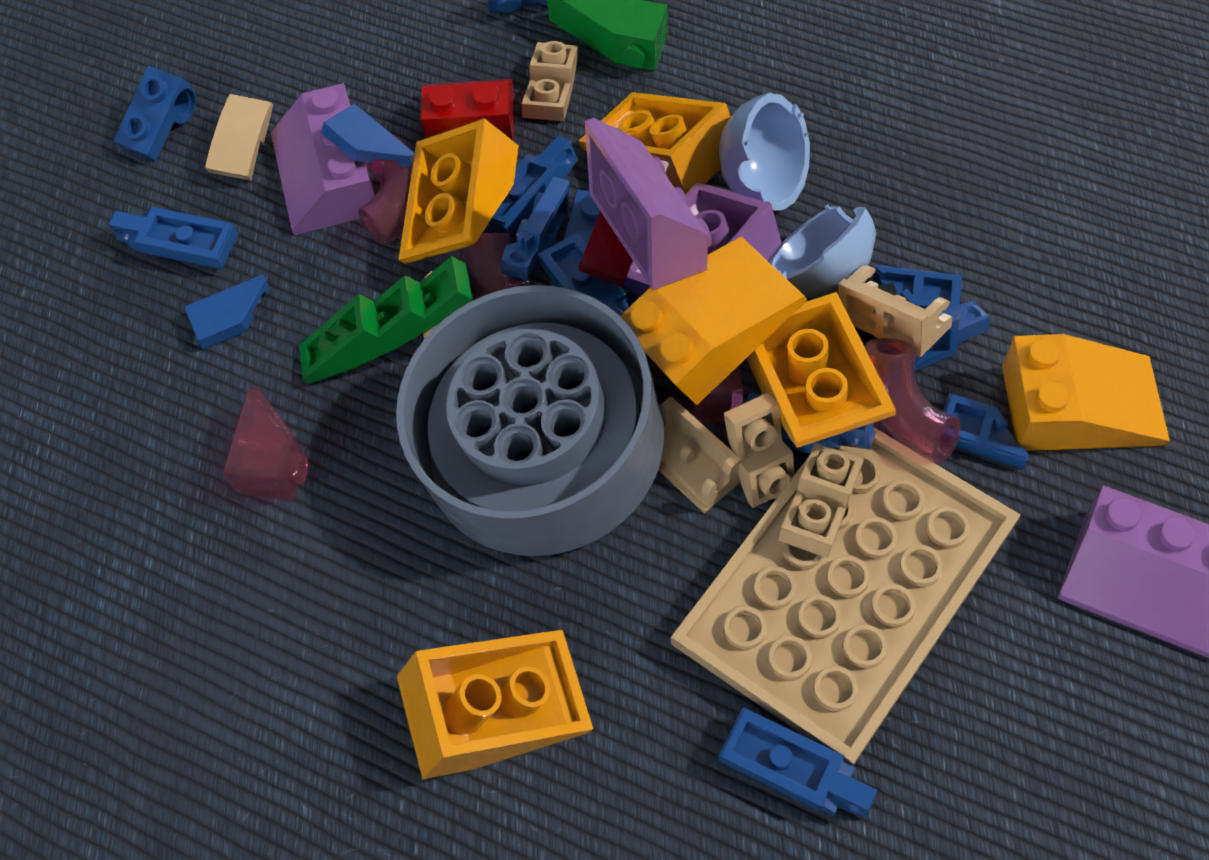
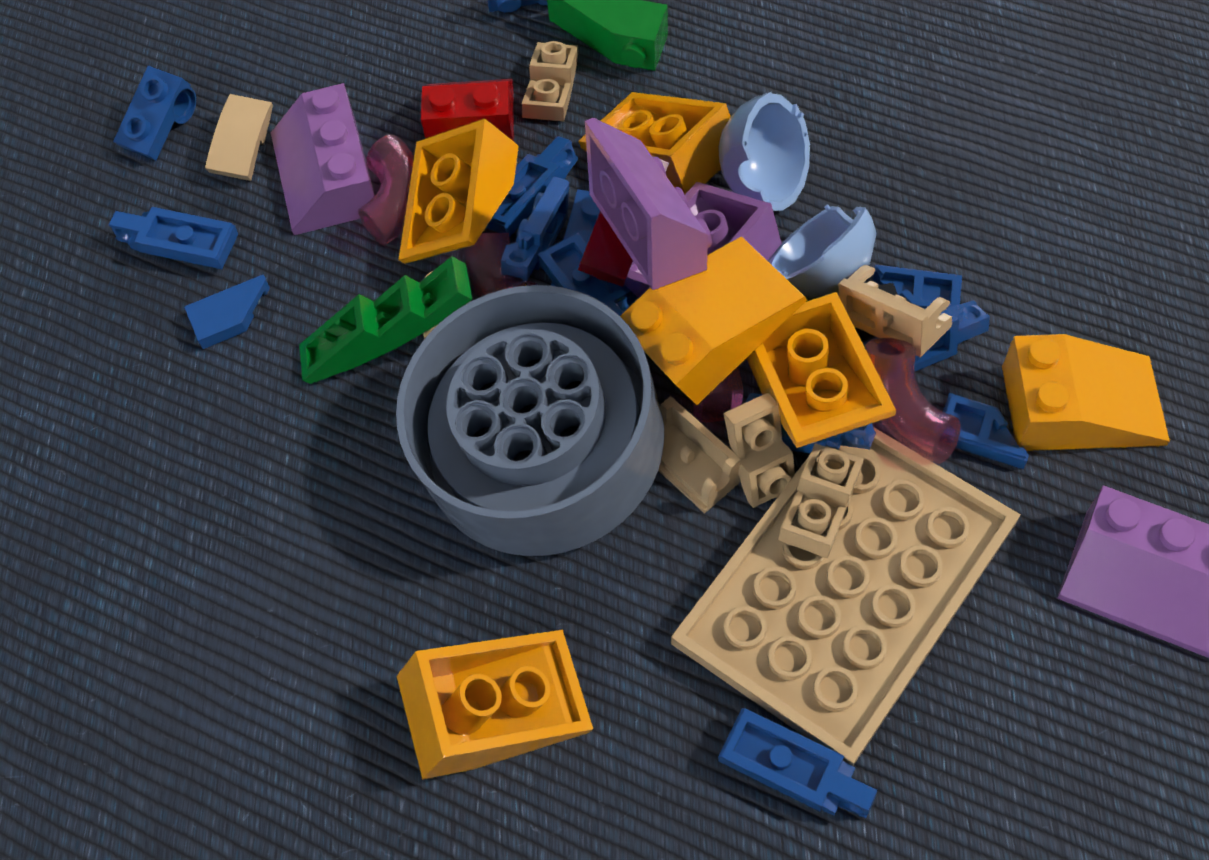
(264, 453): clear pink slope -> none
(365, 138): blue tile -> none

